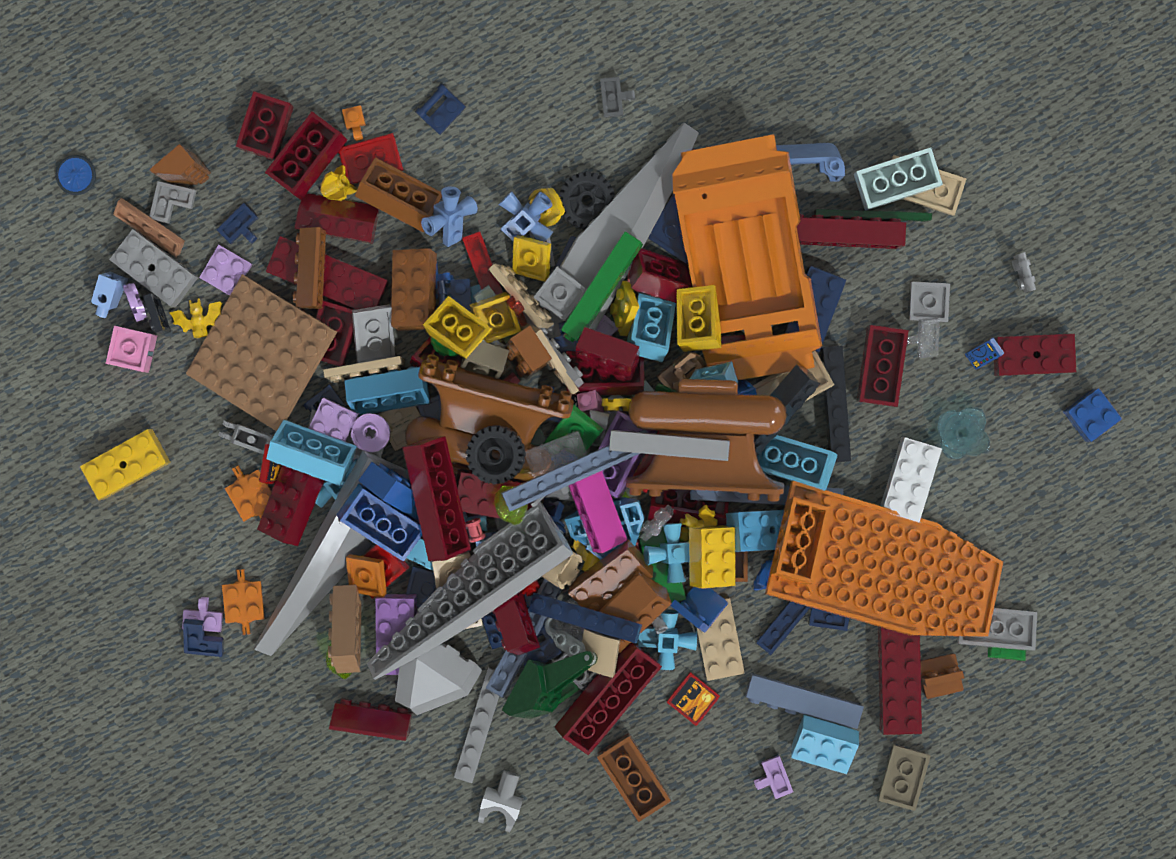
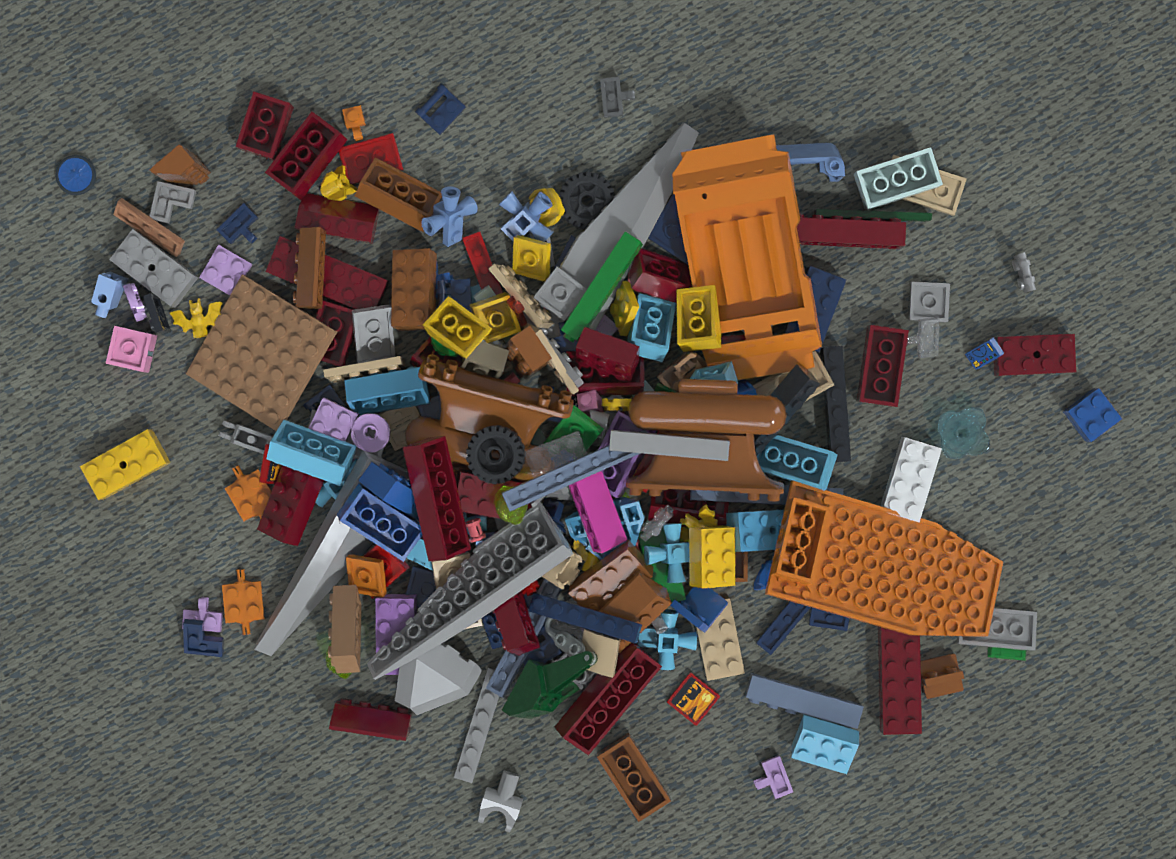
(904, 777): dark tan plate -> none

